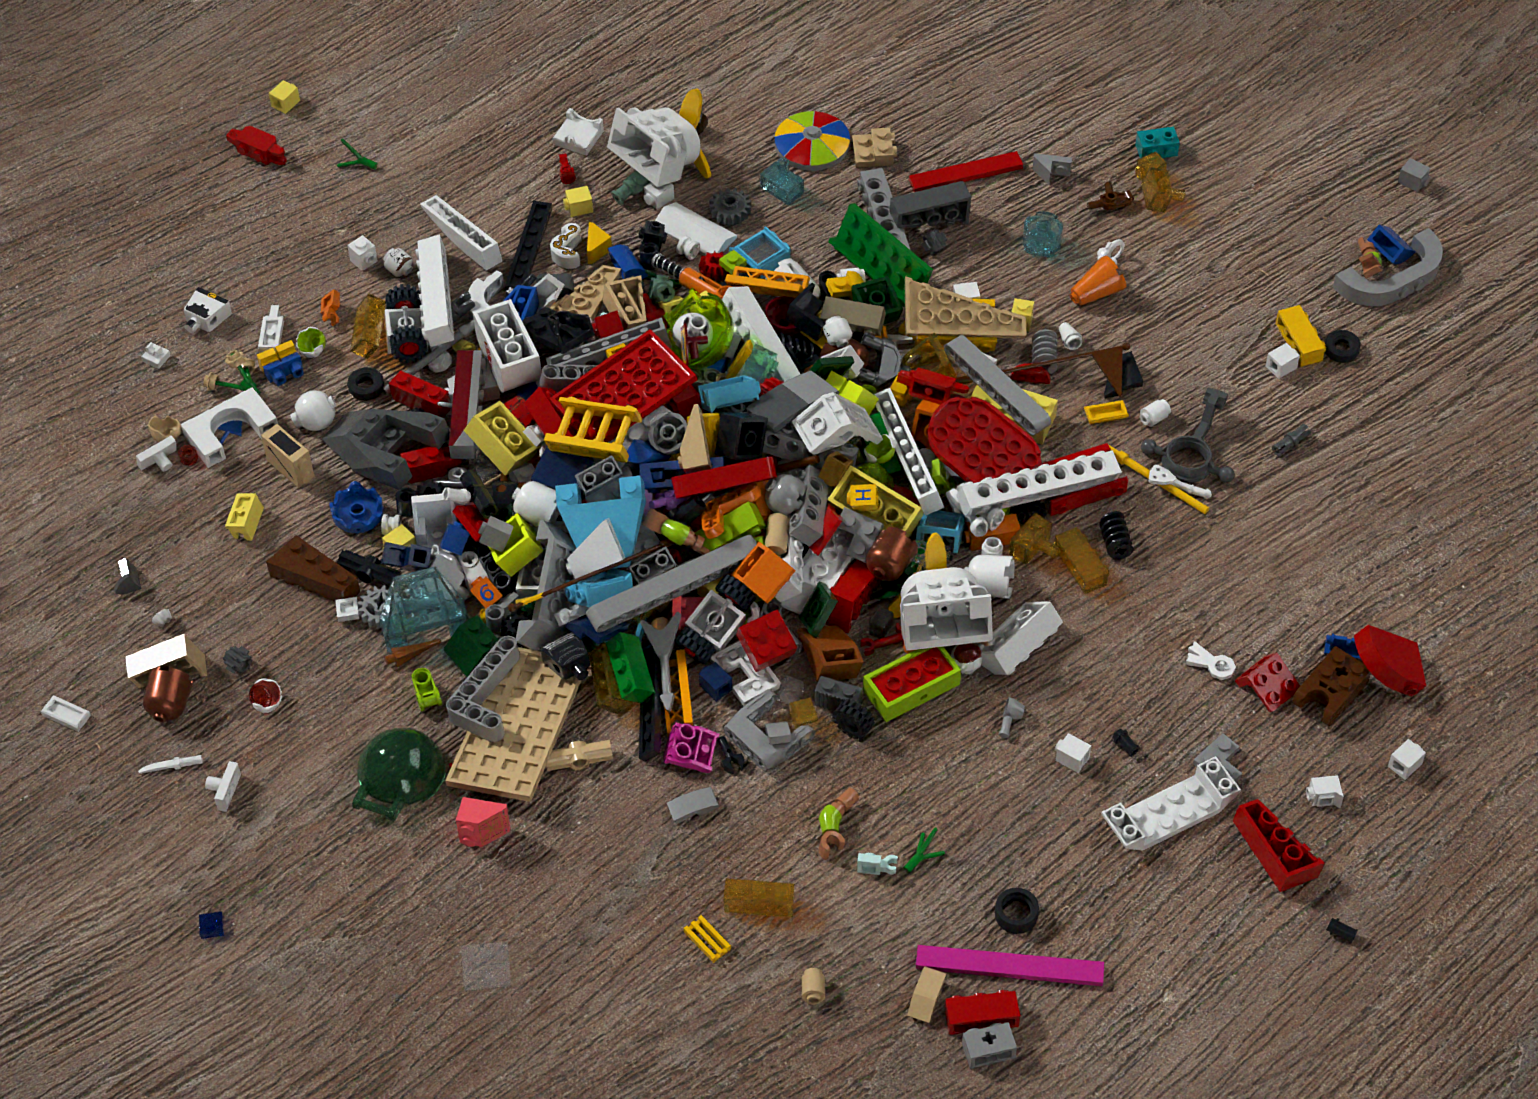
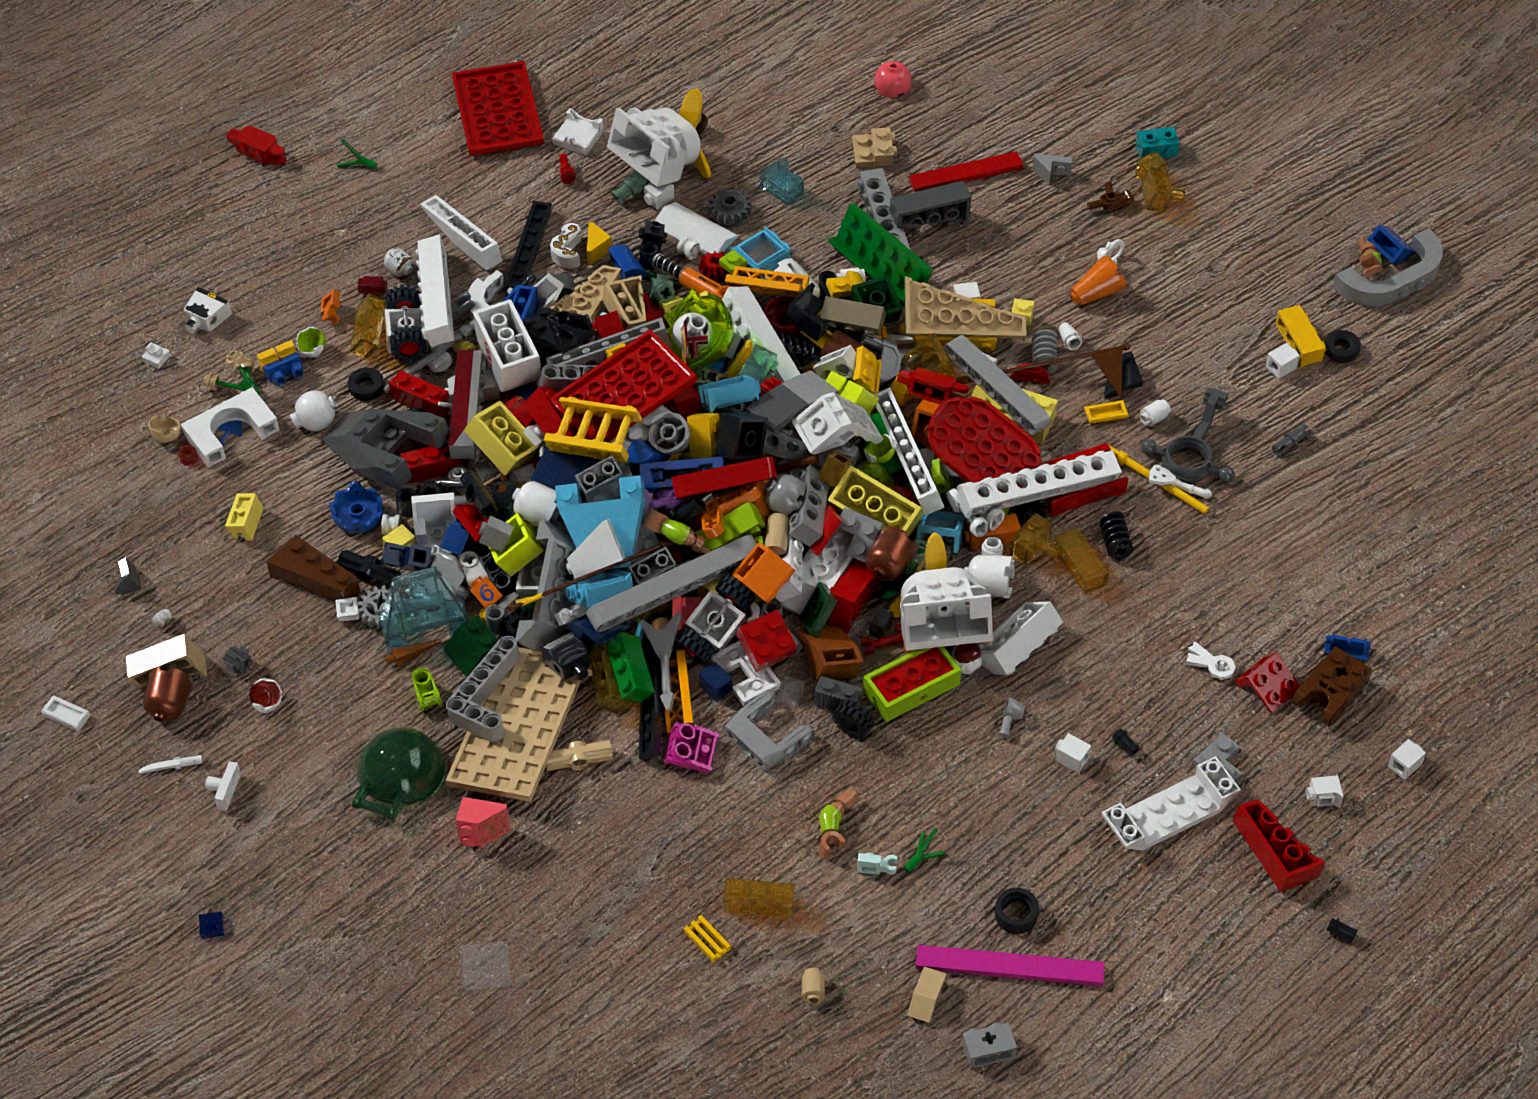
(157, 454): white tile -> none
(271, 330): white hinge -> none
(284, 96): light yellow brick -> none
(287, 455): tan brick -> none
(362, 253): white brick -> none
(372, 285): none -> dark red brick
(461, 496): white pin -> none
(497, 108): none -> red plate
(578, 201): light yellow brick -> none
(692, 803): light grey slope -> none
(694, 446): tan slope -> none
(730, 756): black bar -> none
(778, 732): light grey slope -> none
(802, 712): clear yellow panel -> none
(812, 140): dish -> none
(837, 331): white head -> none
(837, 364): dark green plate -> none
(863, 497): yellow brick -> none
(867, 370): none -> yellow plate
(892, 79): none -> coral cylinder
(934, 241): dark grey gear -> none
(981, 1011): red brick -> none
(1042, 234): clear light blue brick -> none
(1391, 659): red brick -> none
(1414, 175): light grey brick -> none

